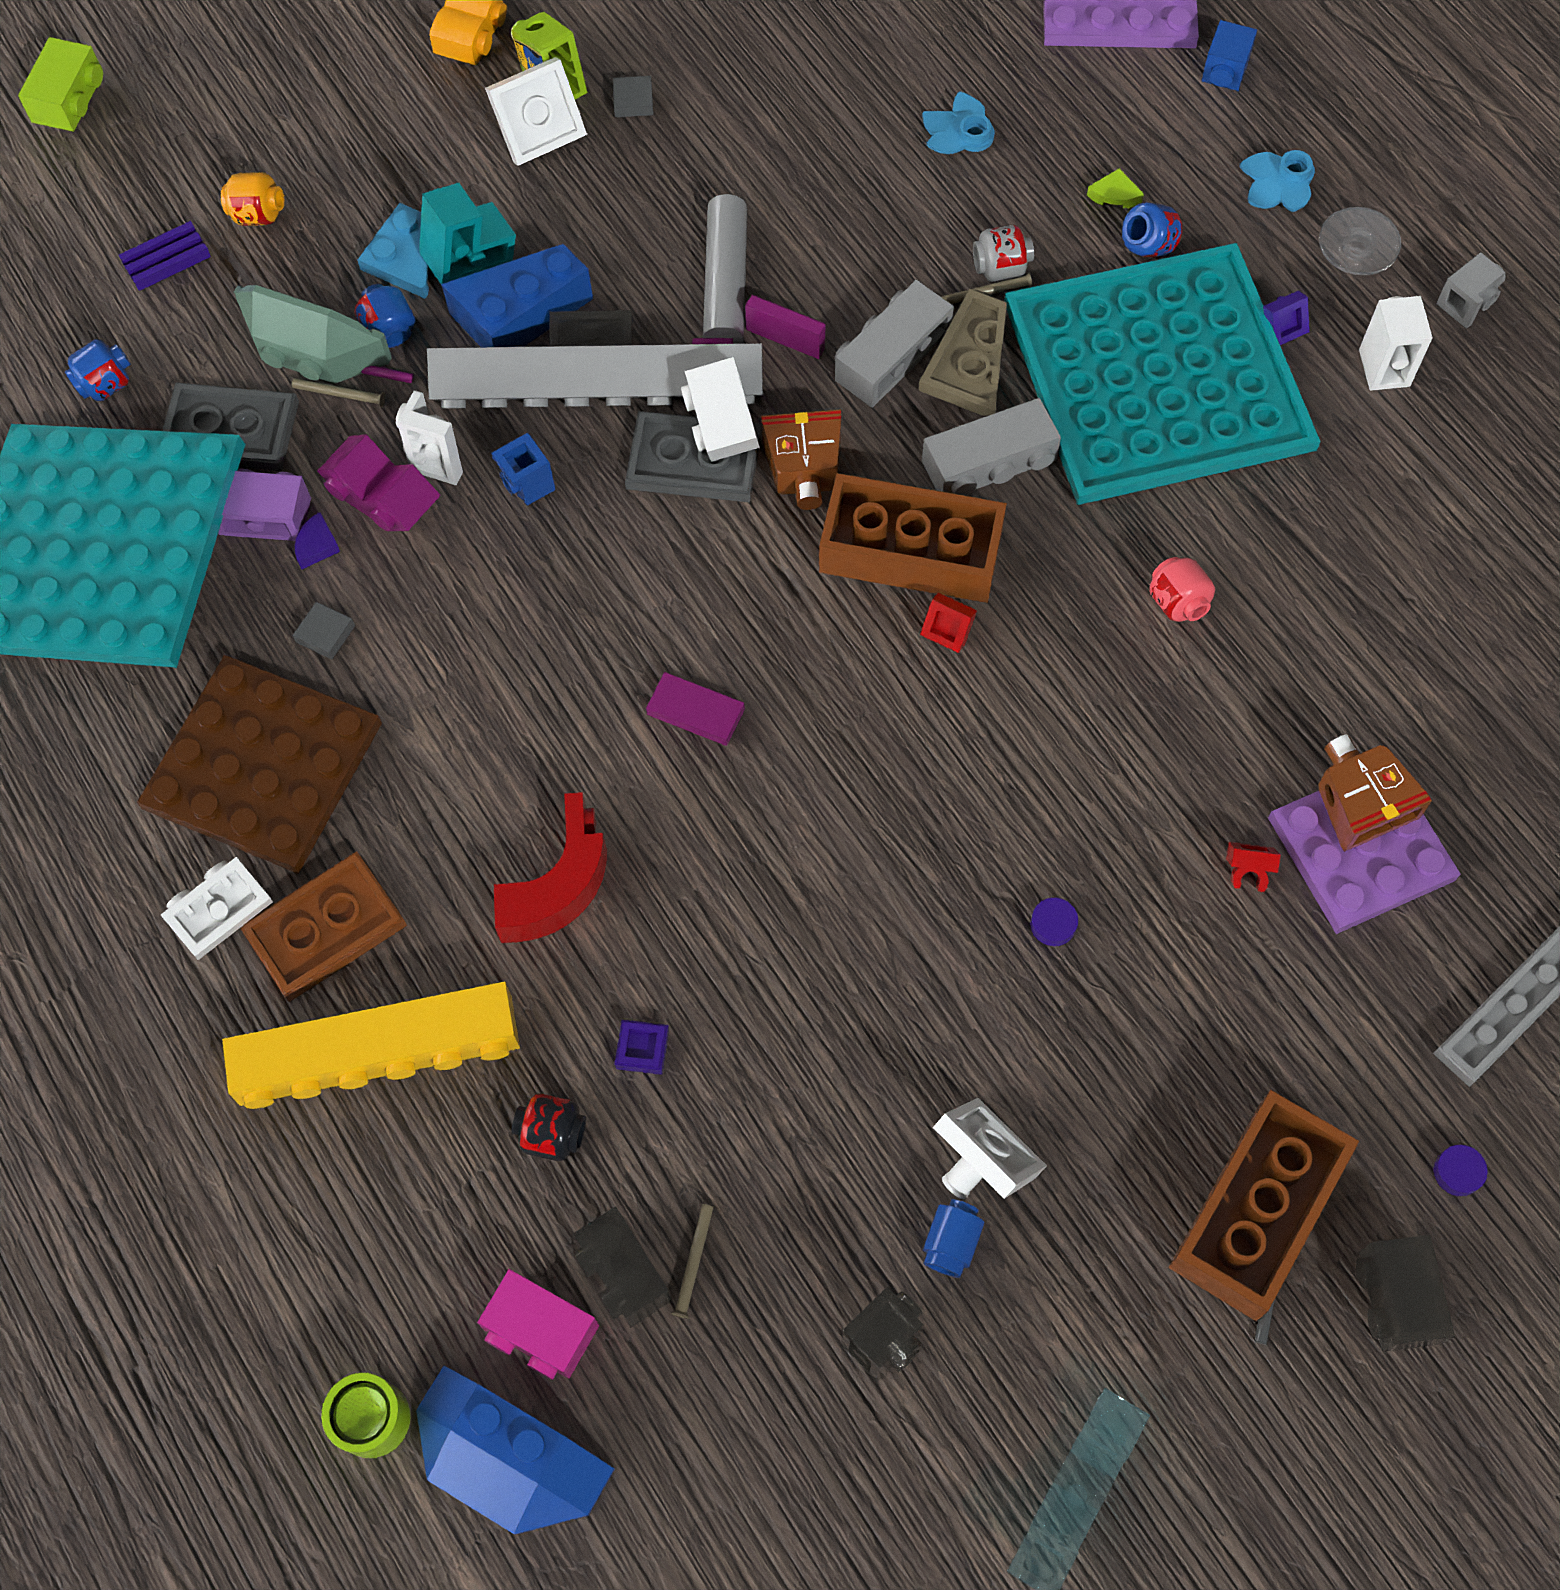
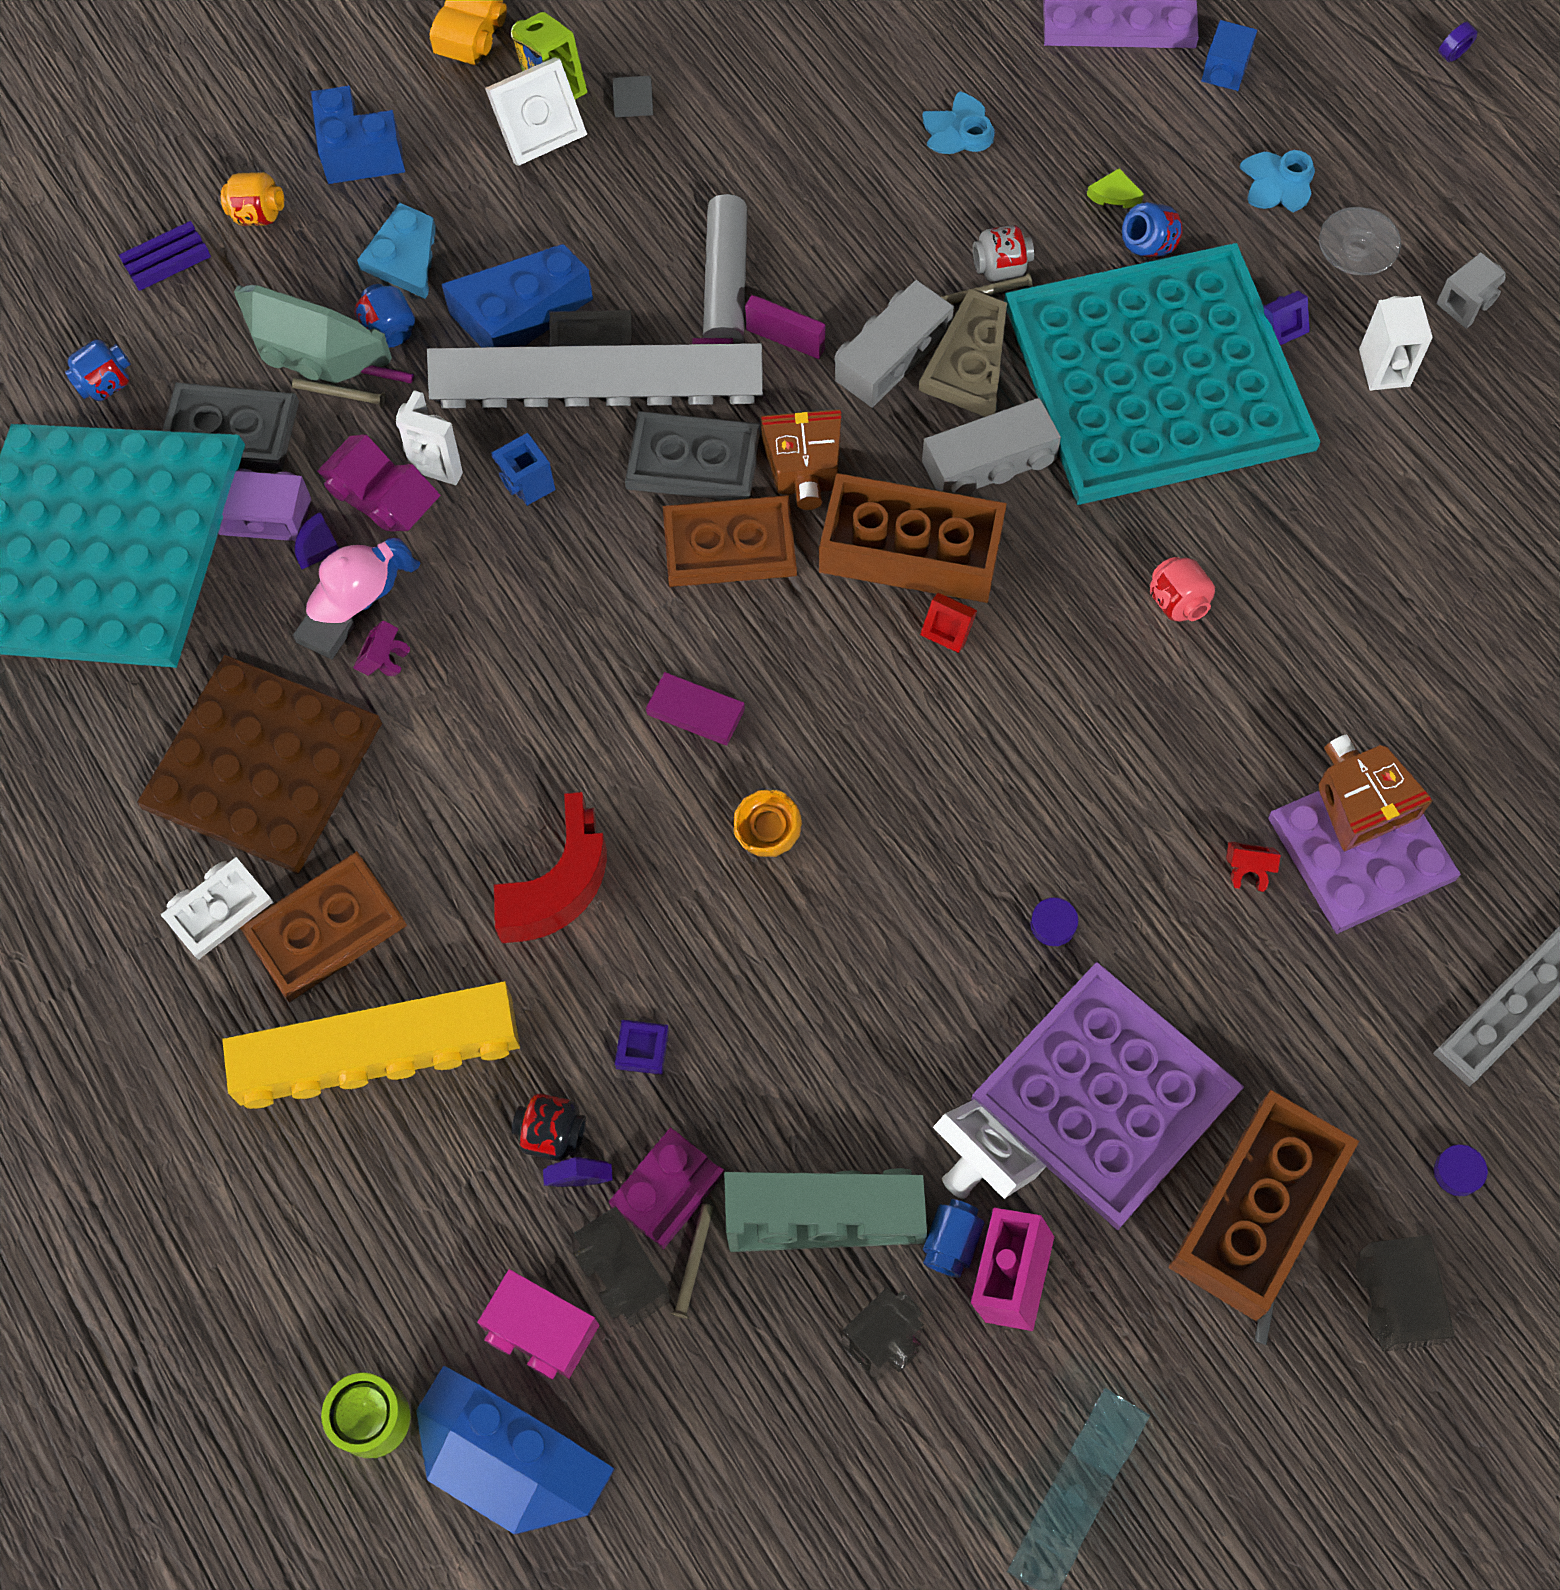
(61, 84): lime brick -> none
(352, 143): none -> blue brick
(357, 578): none -> bright pink hair
(377, 650): none -> magenta tile
(461, 236): teal brick -> none
(577, 1172): none -> dark purple tile
(666, 1188): none -> magenta plate
(721, 410): white brick -> none
(729, 541): none -> dark orange tile
(767, 823): none -> light orange hair
(823, 1210): none -> sand green wedge
(1012, 1269): none -> dark pink brick
(1107, 1094): none -> medium lavender plate
(1458, 42): none -> dark purple tile

